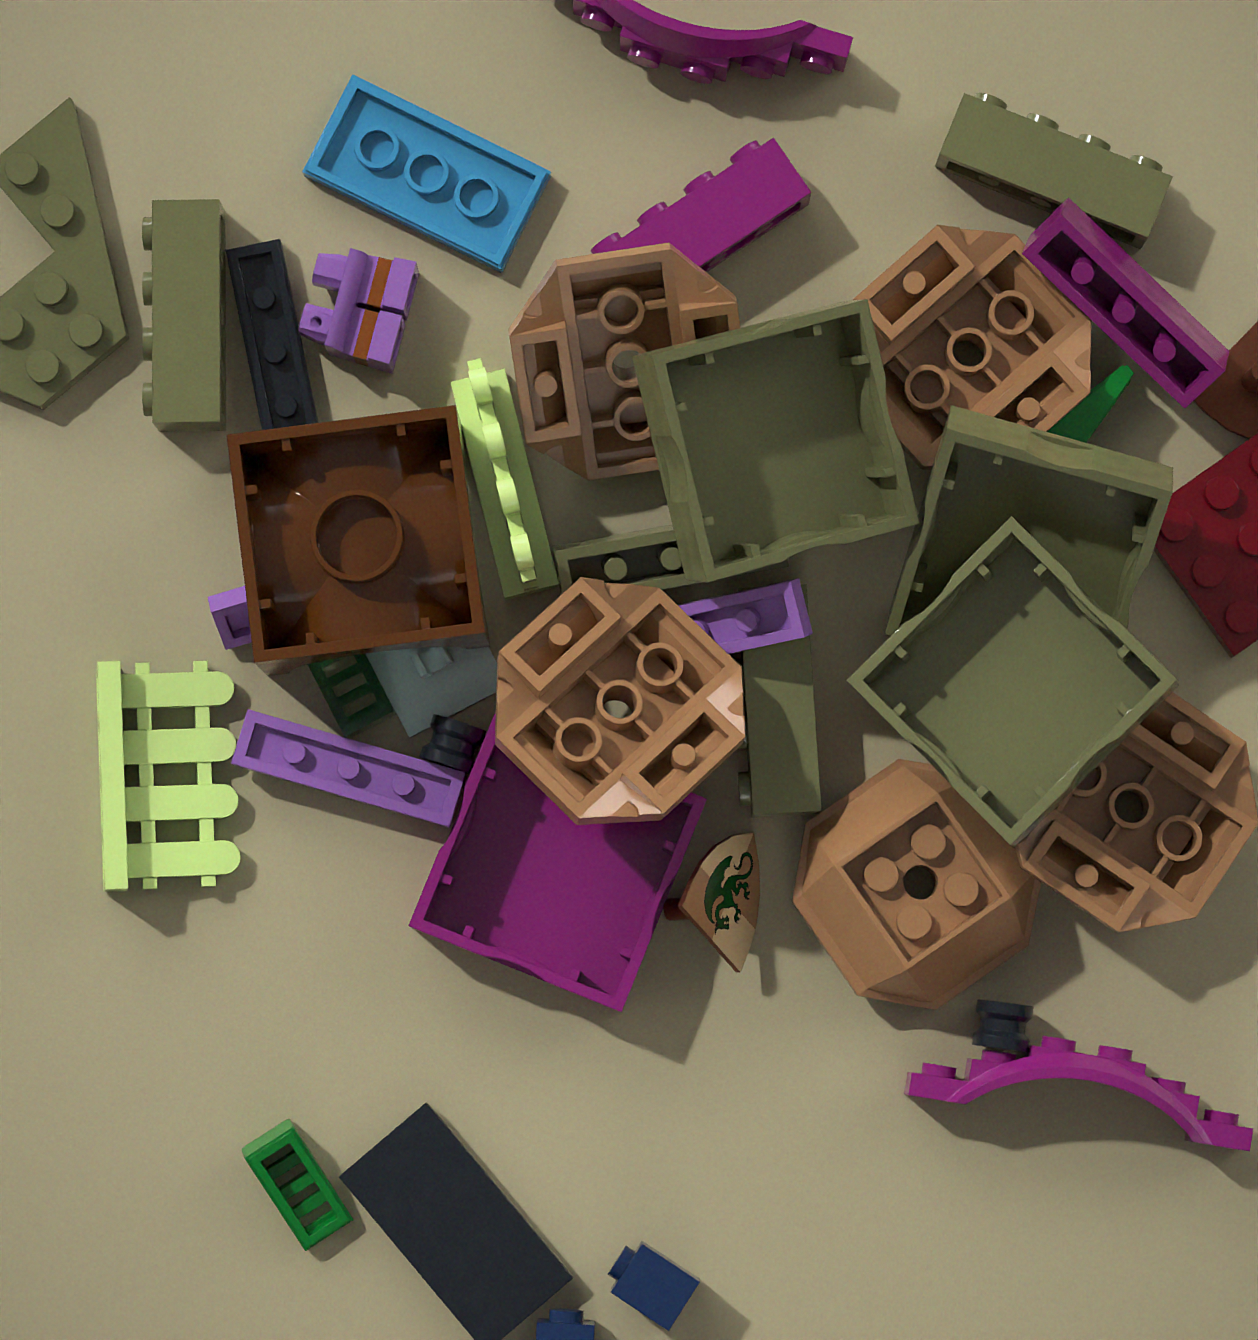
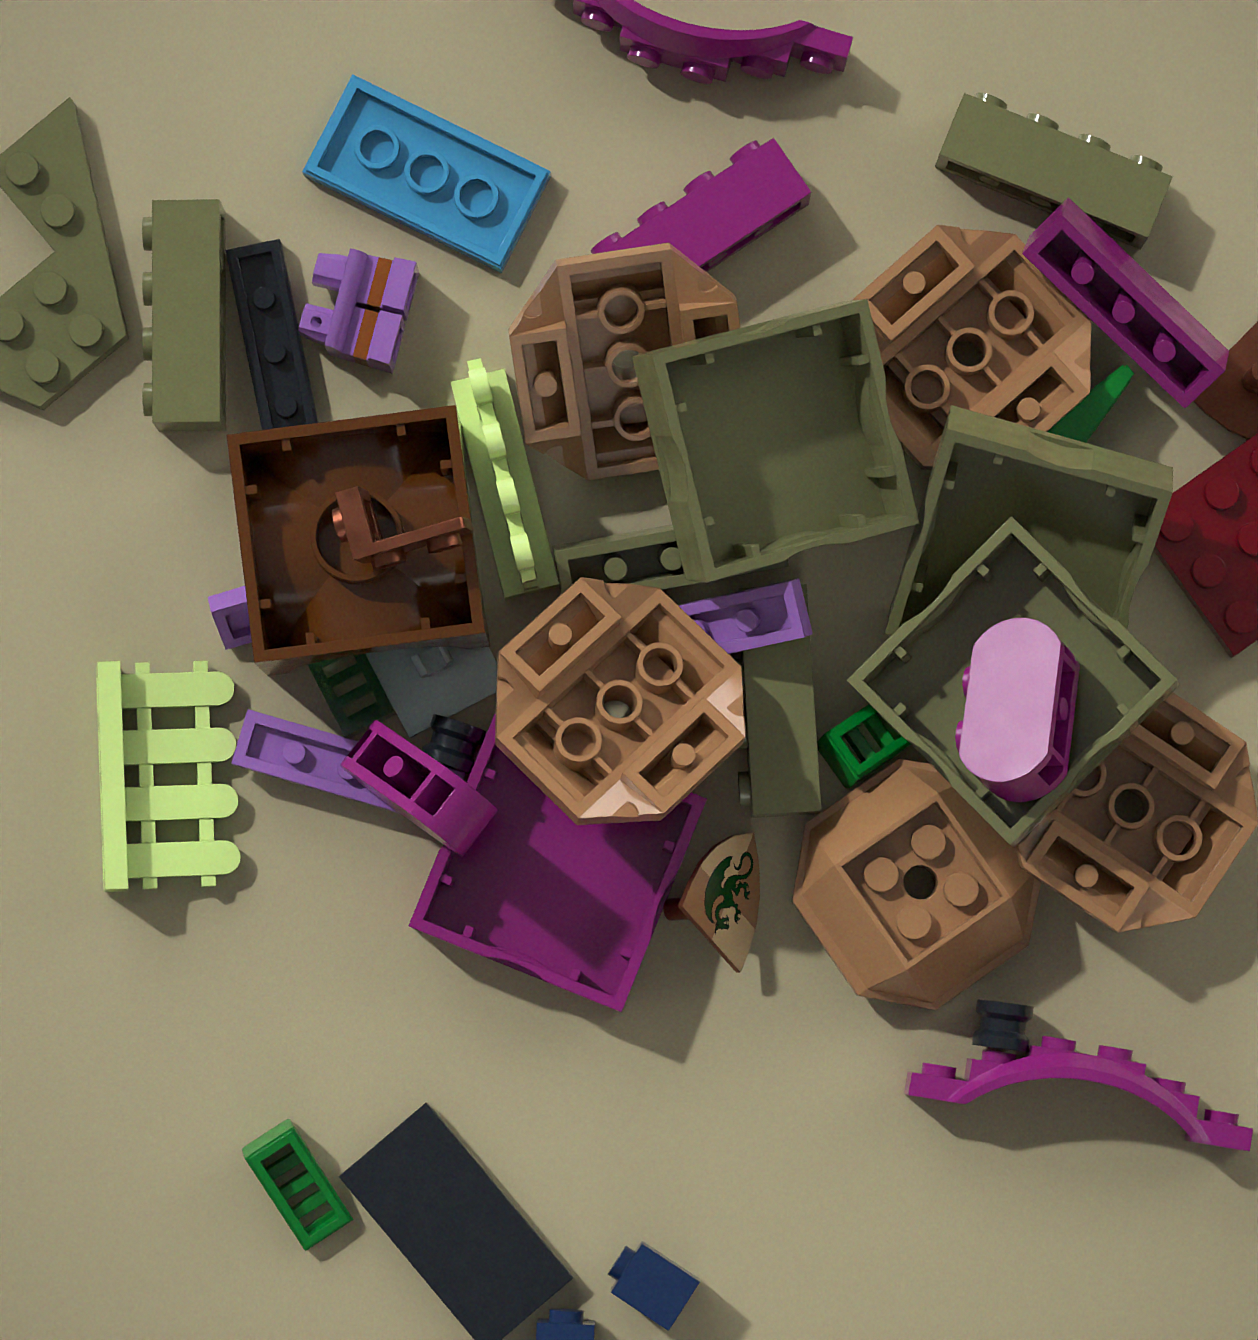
(358, 525): none -> copper bracket
(419, 787): none -> magenta brick
(841, 758): none -> green slope
(1018, 710): none -> brick

